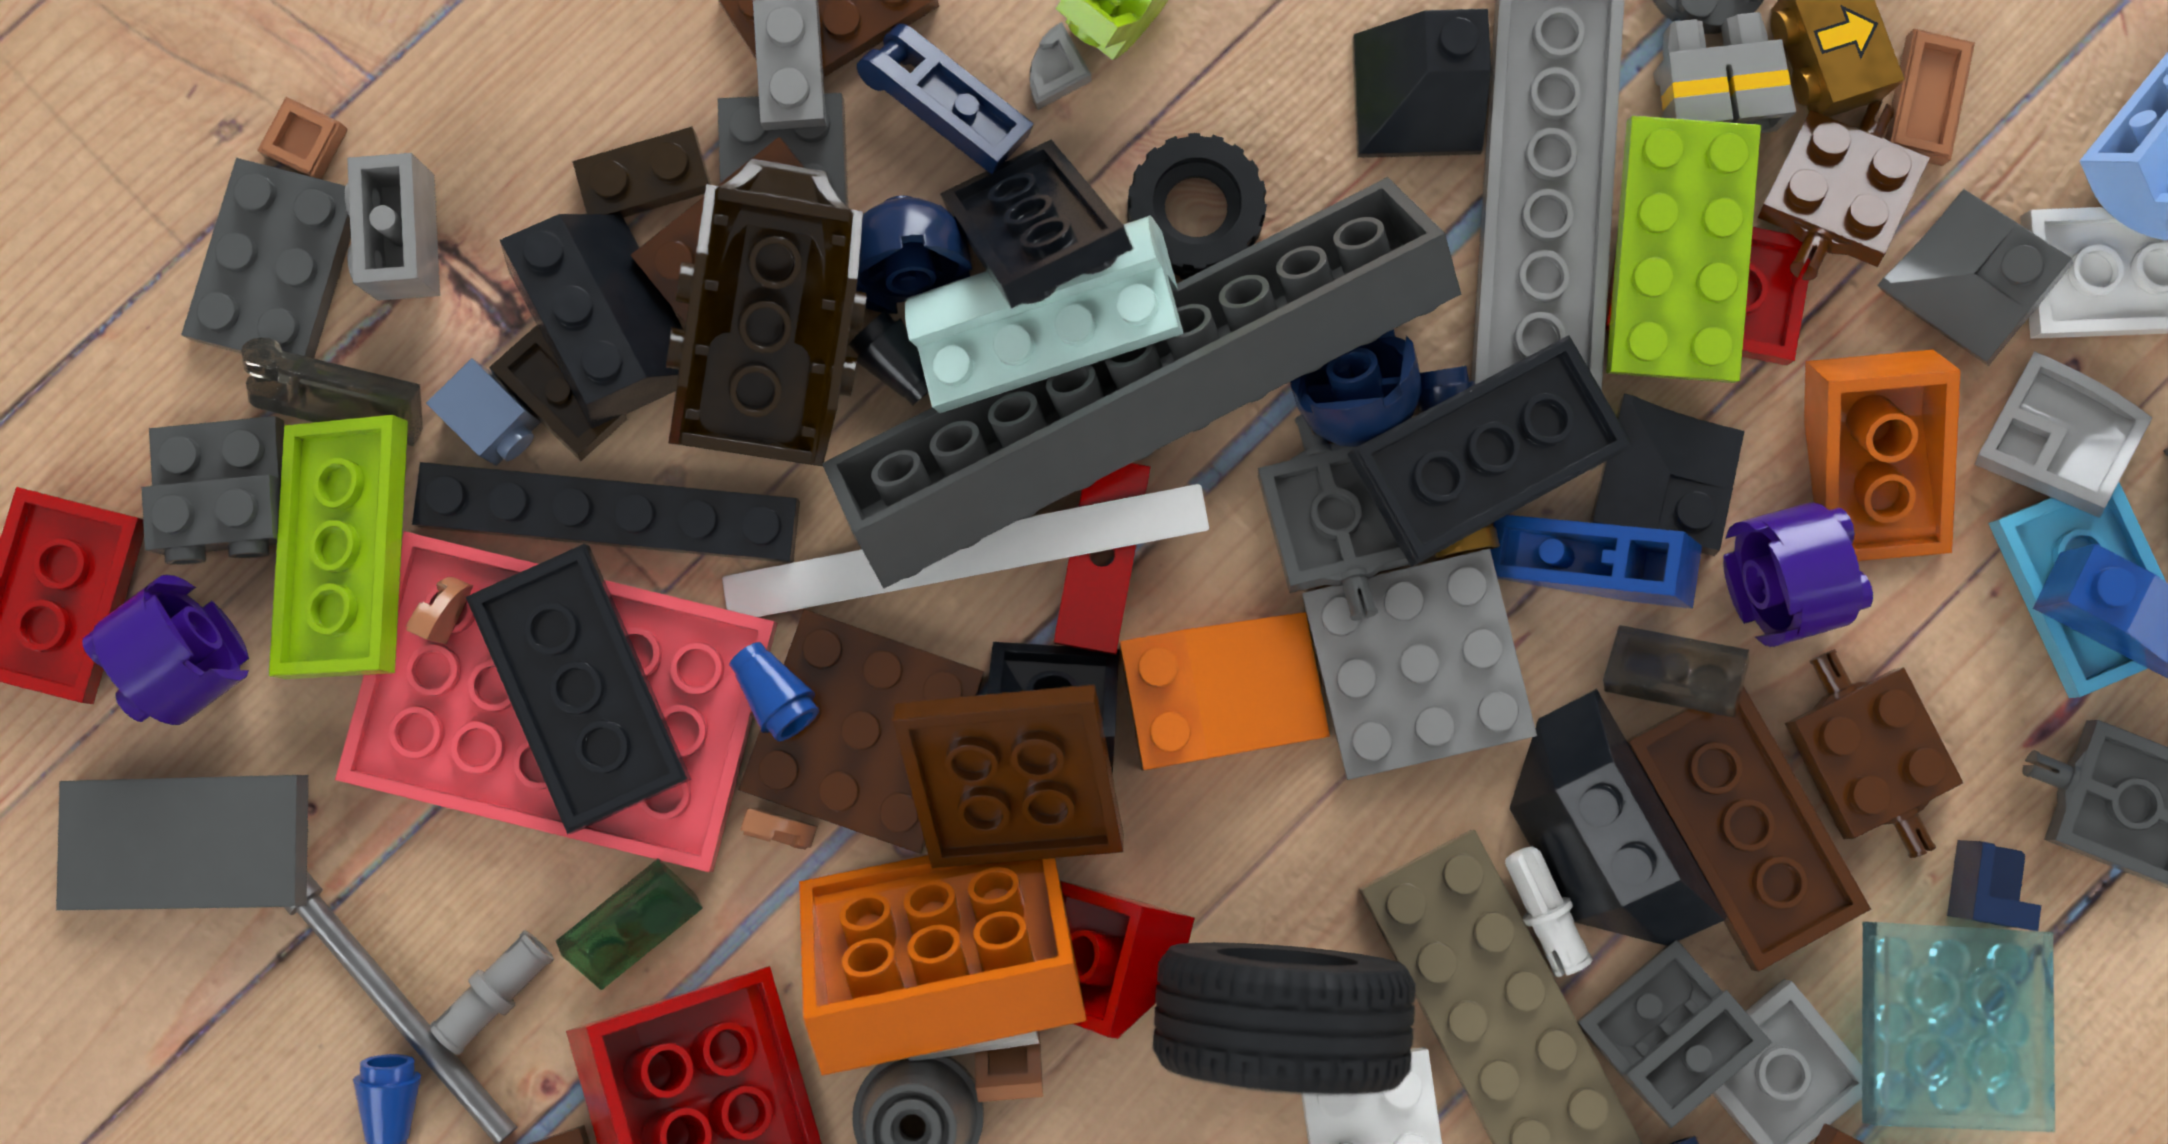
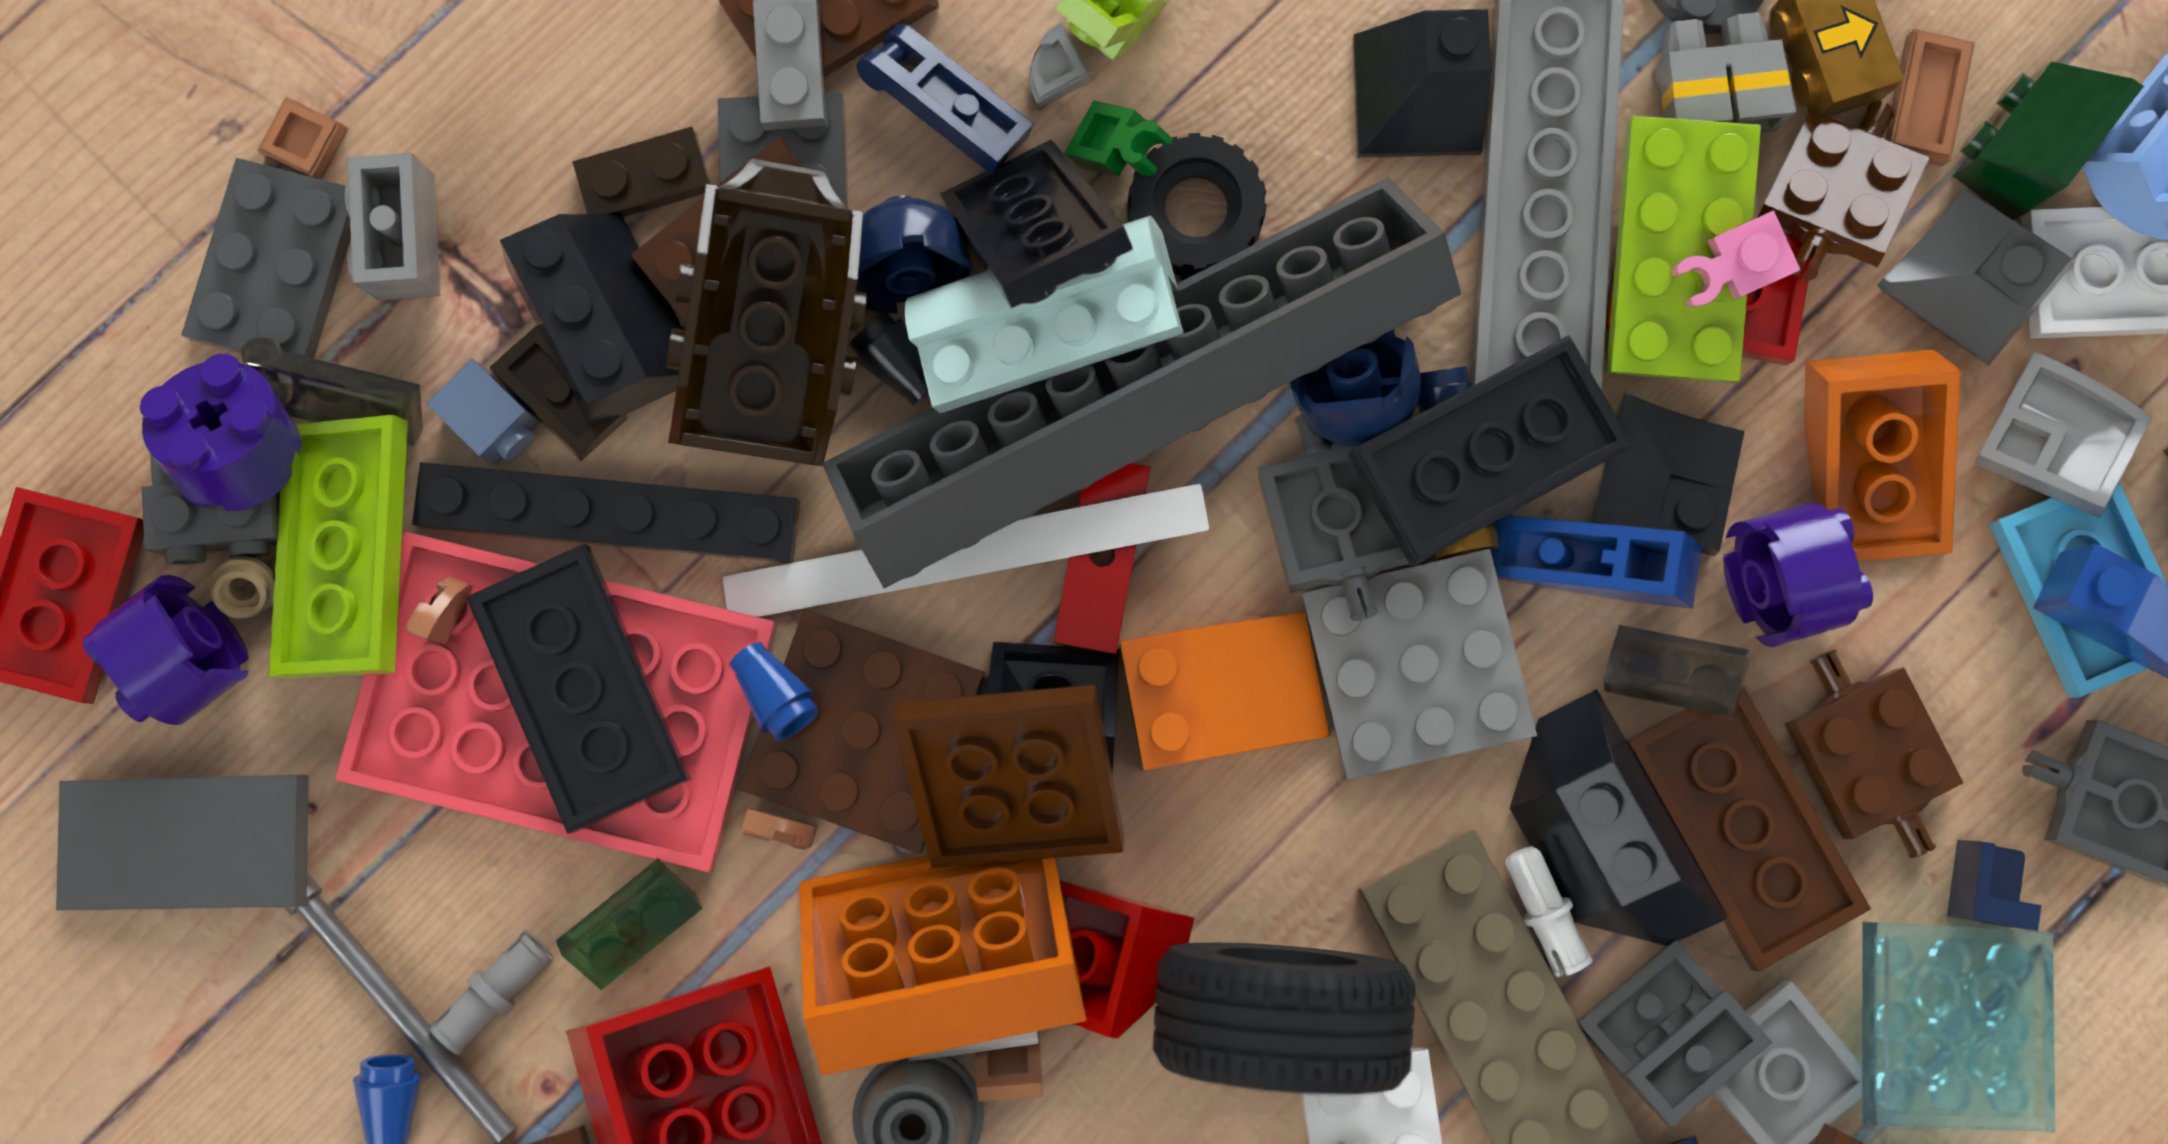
(220, 434): none -> dark purple brick
(234, 601): none -> tan plate
(1112, 138): none -> green plate
(1742, 259): none -> bright pink plate
(2042, 135): none -> dark green slope

